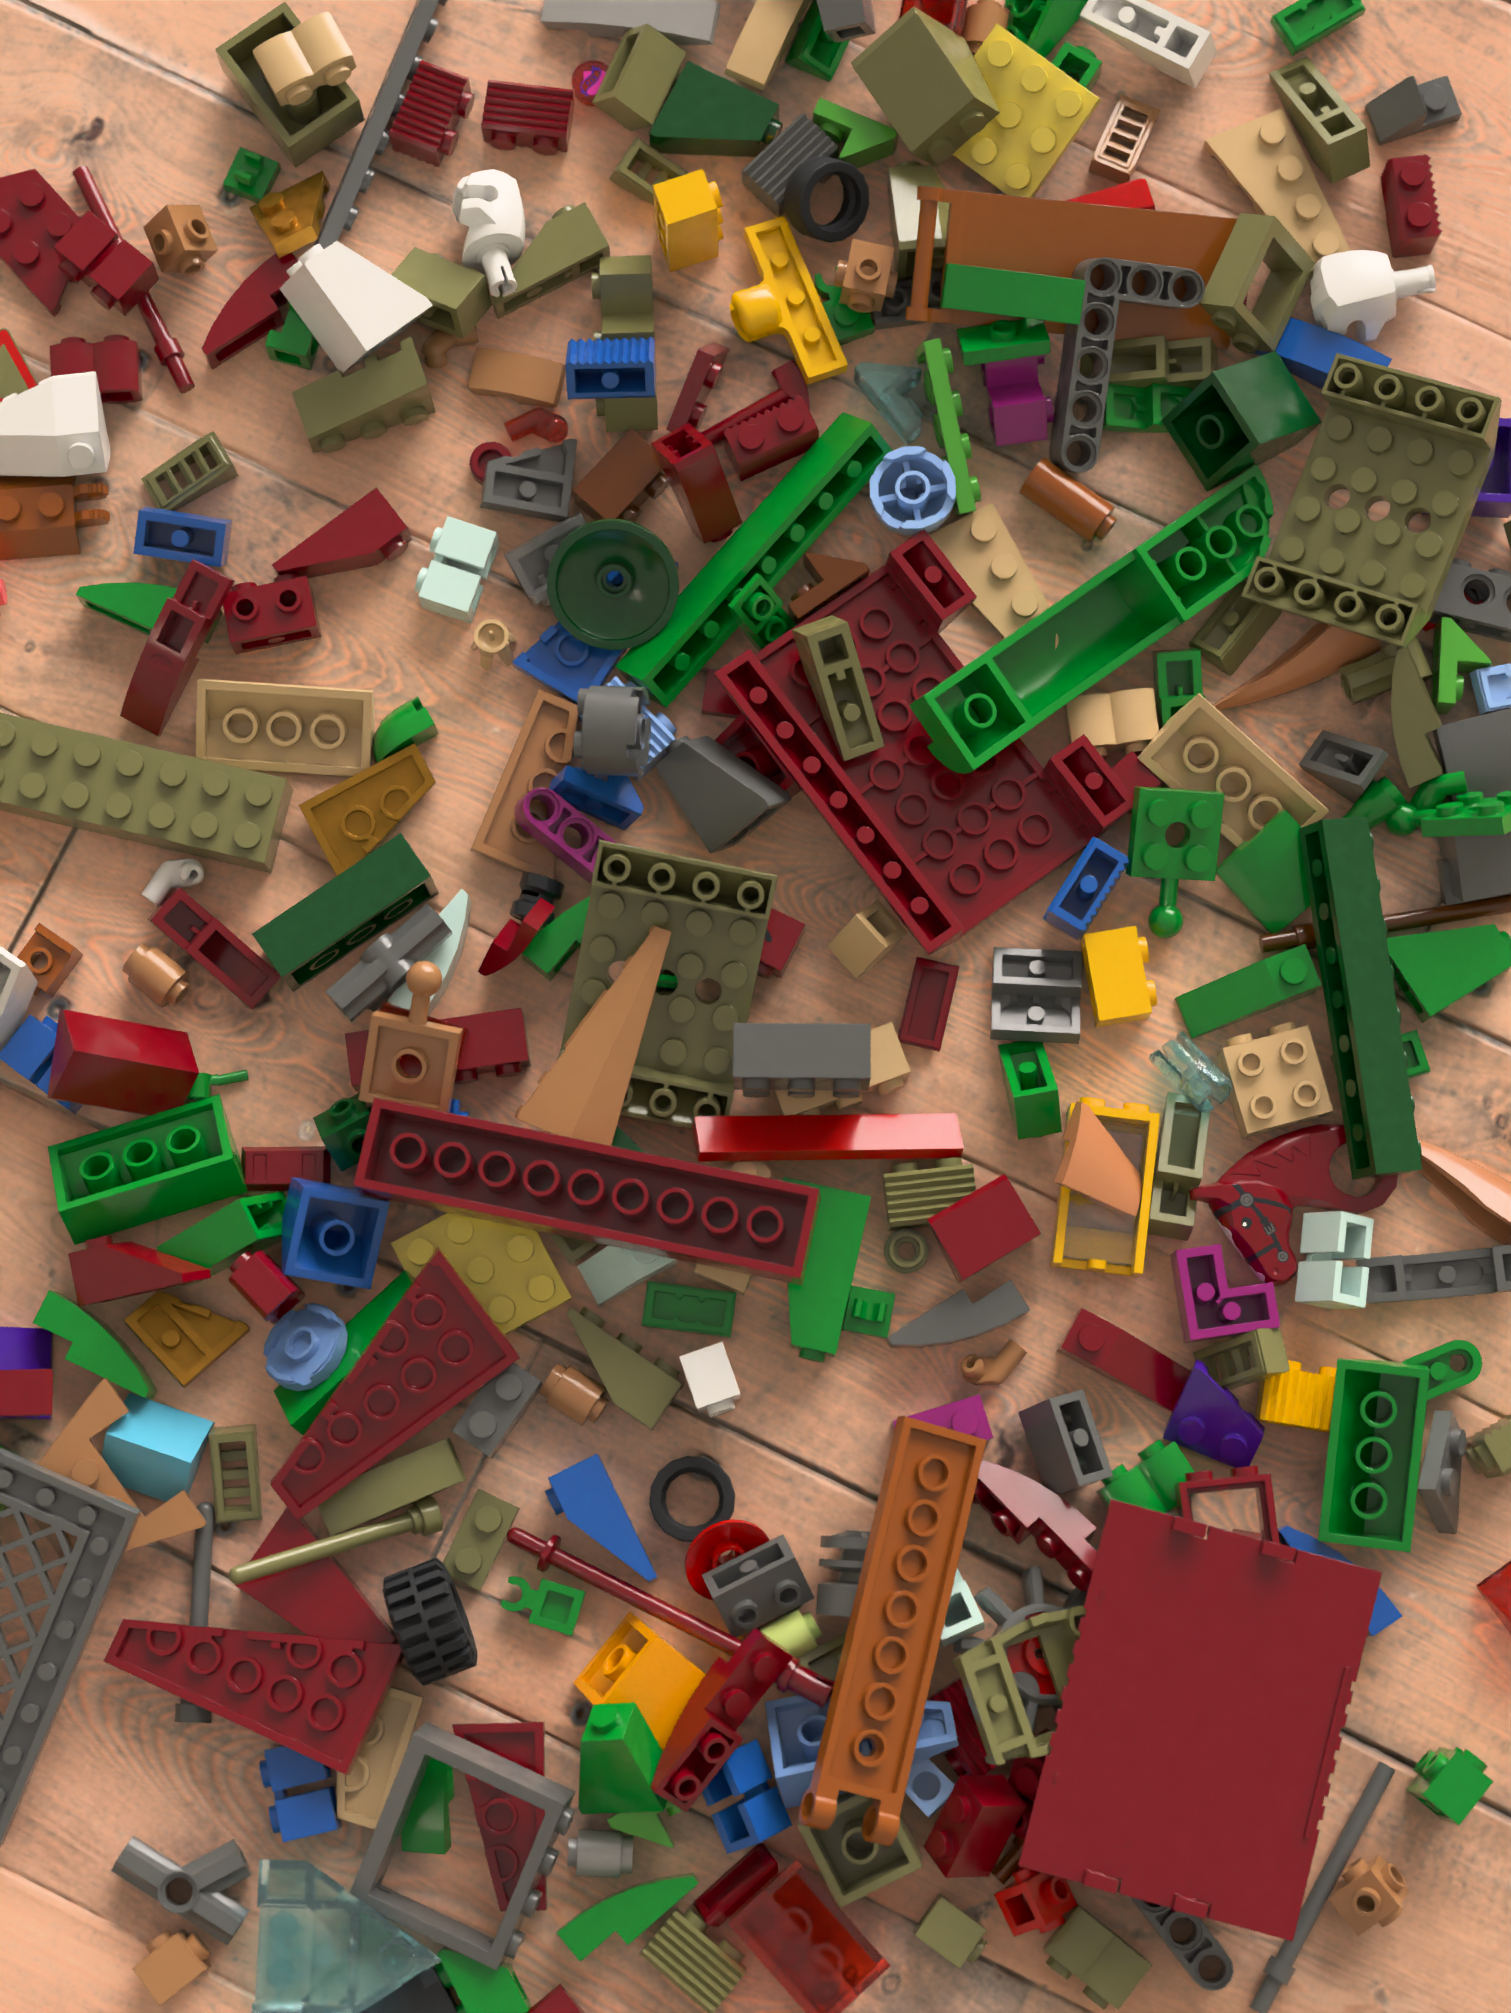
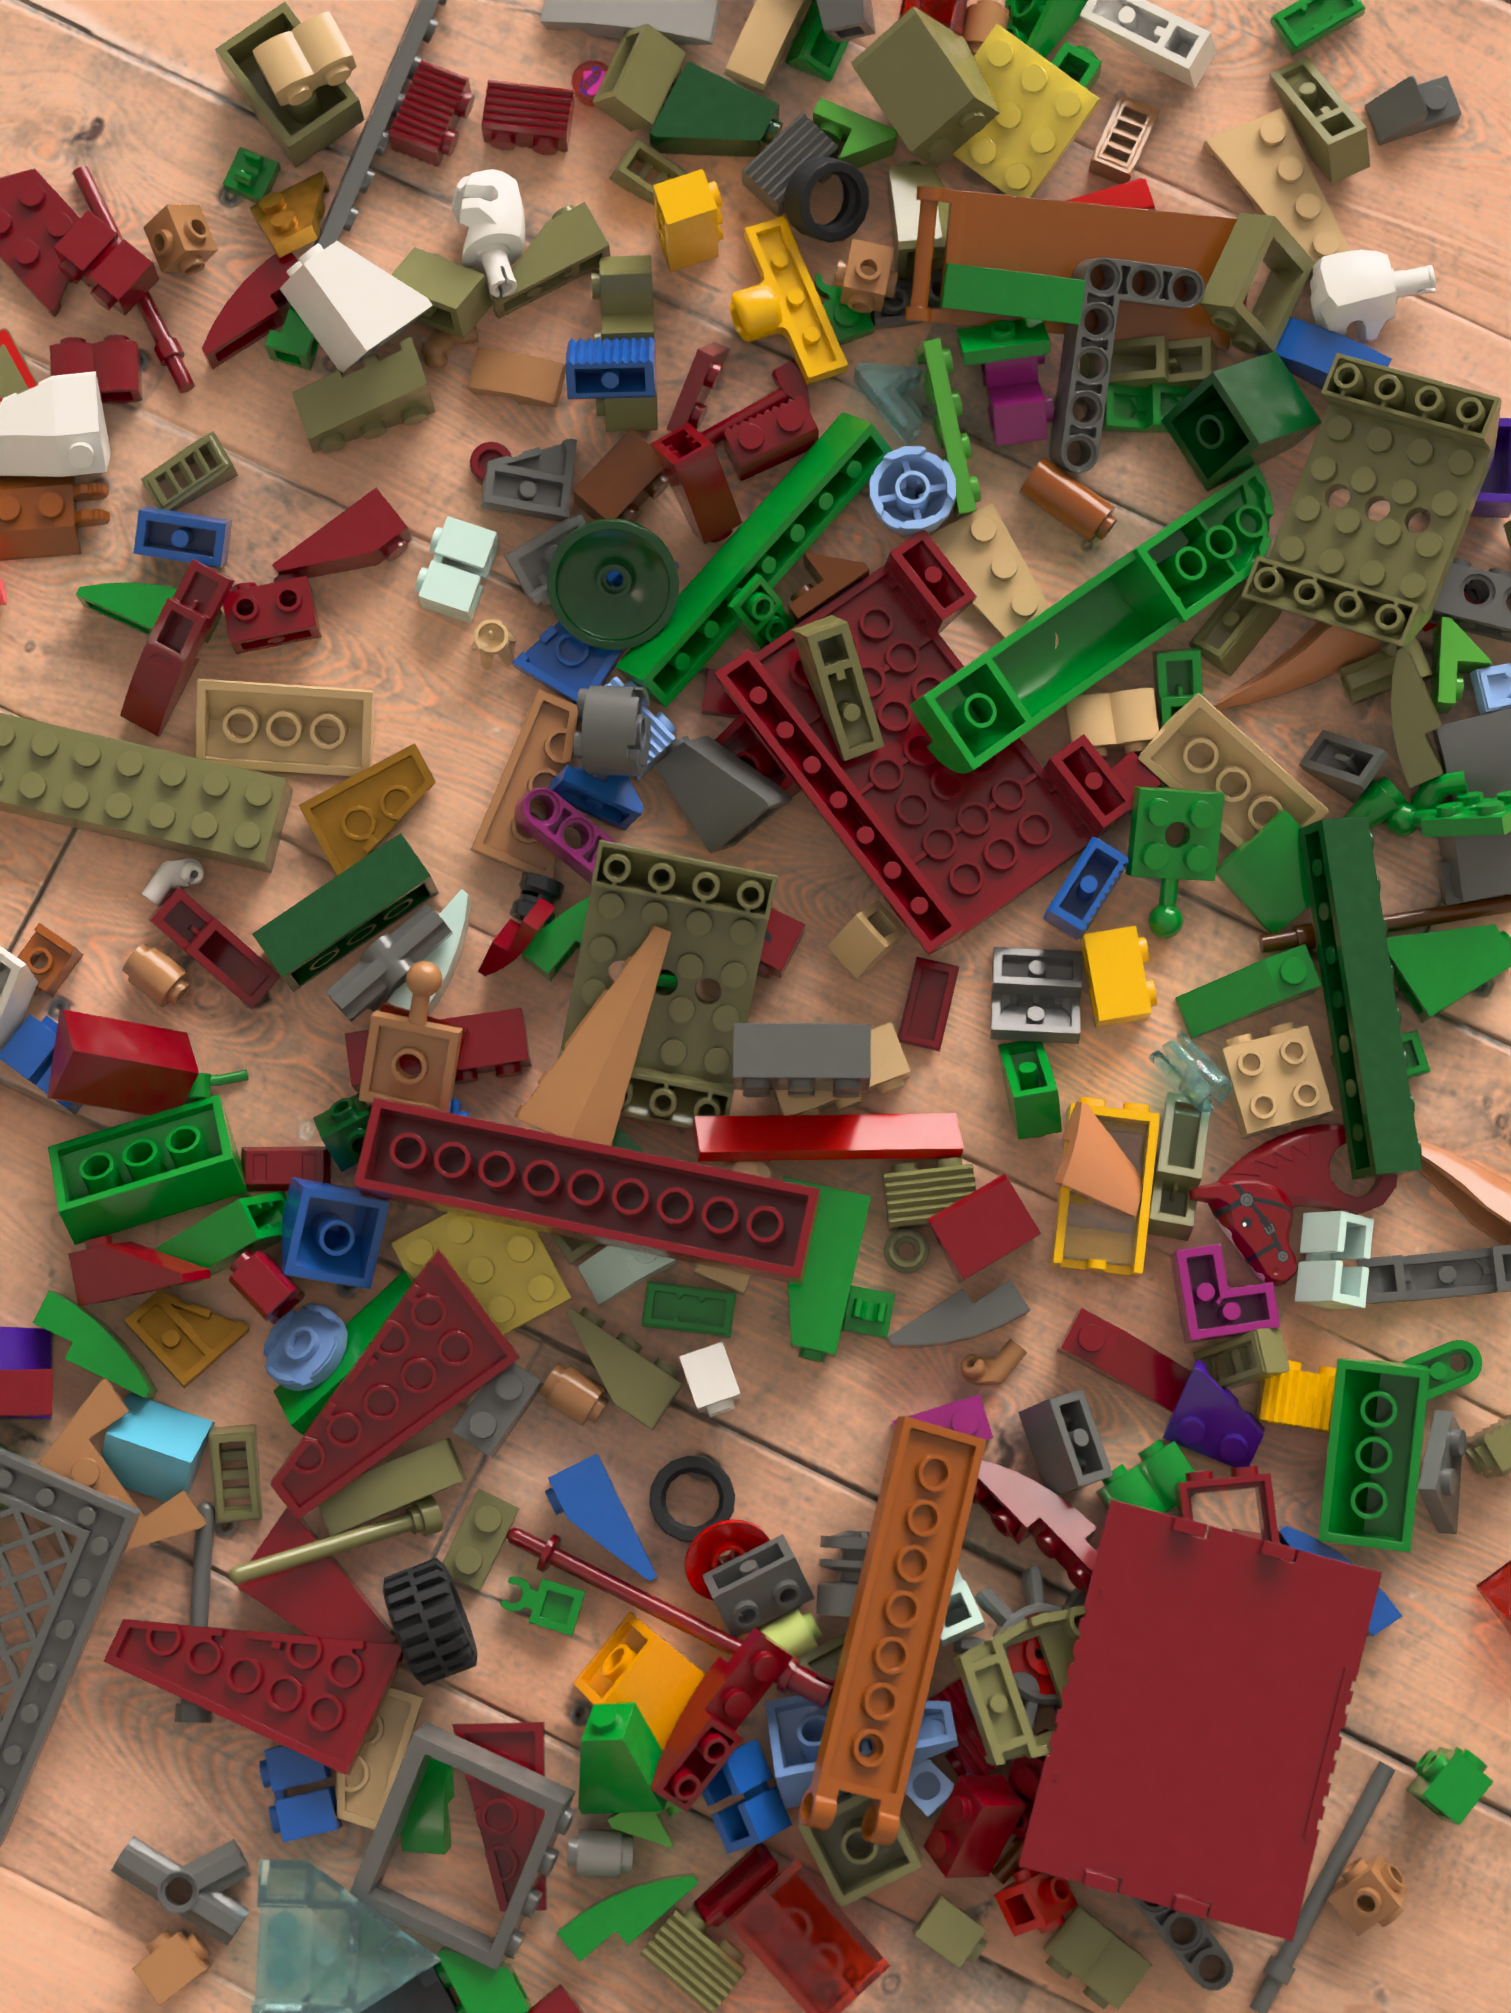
(402, 728): green brick -> none
(539, 423): clear red arm -> none
(1410, 205): dark red brick -> none

